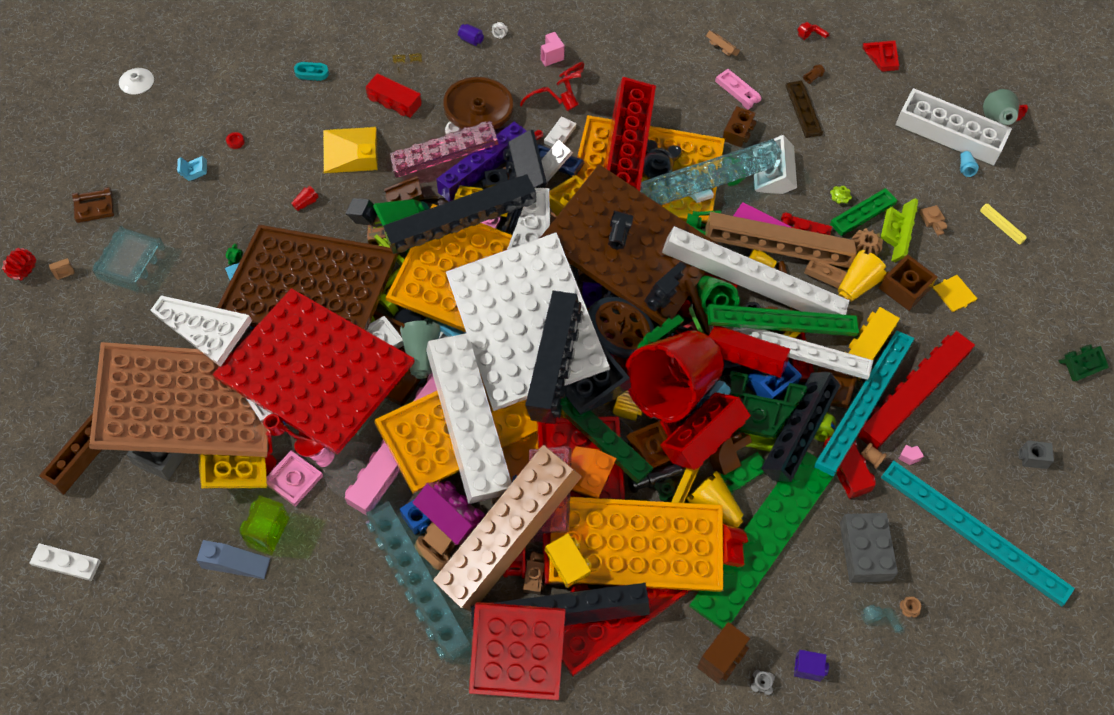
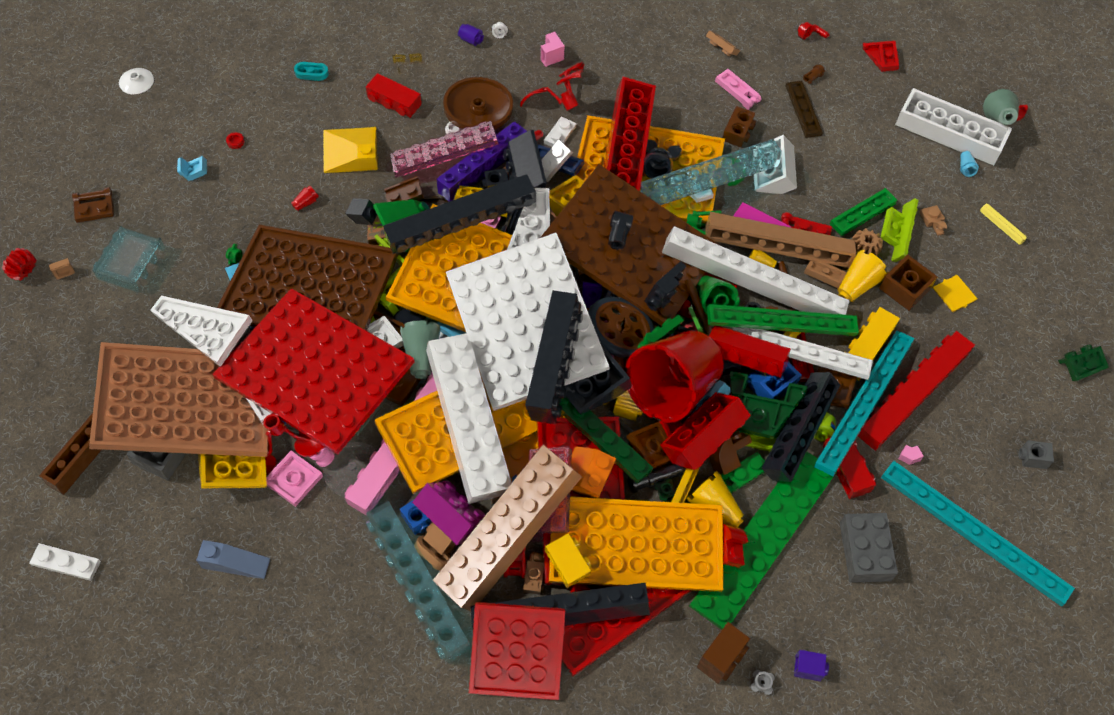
(264, 525): clear neon green brick -> none
(840, 194): lime plant -> none
(873, 455): medium nougat bush -> none
(873, 614): clear light blue plate -> none
(910, 601): medium nougat plate -> none

